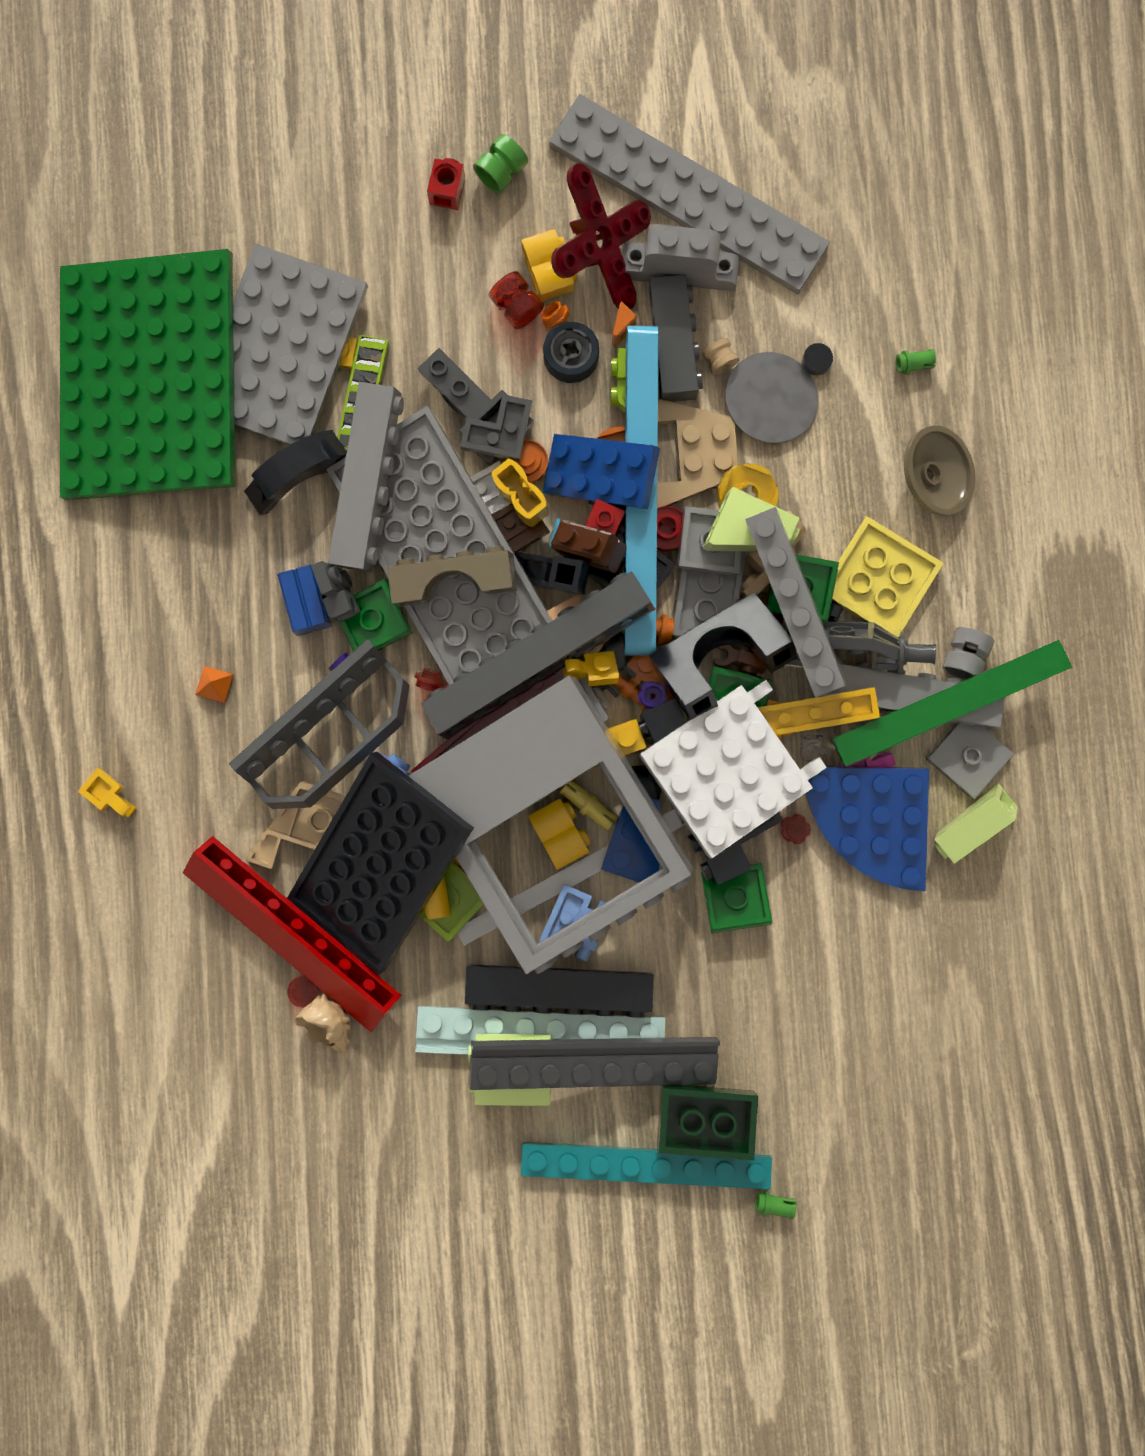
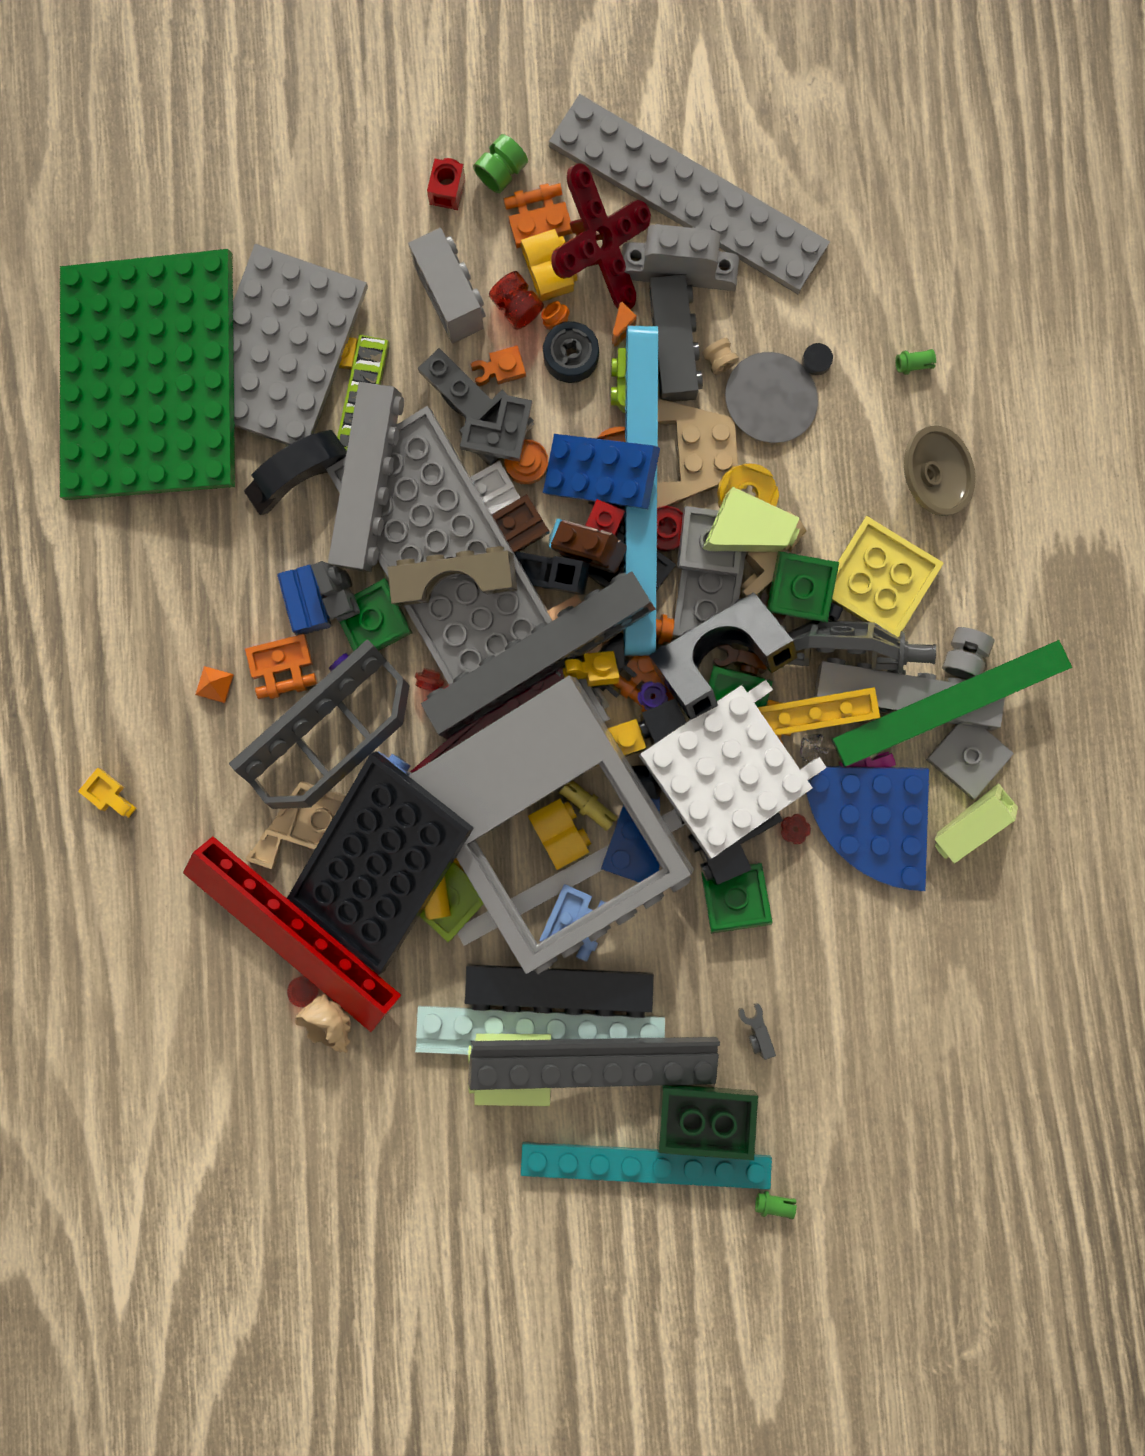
(278, 657): none -> orange plate
(448, 284): none -> light grey brick
(504, 365): none -> orange plate
(514, 487): yellow brick -> none
(538, 220): none -> orange plate
(760, 1040): none -> dark grey plate
(795, 602): light grey brick -> none

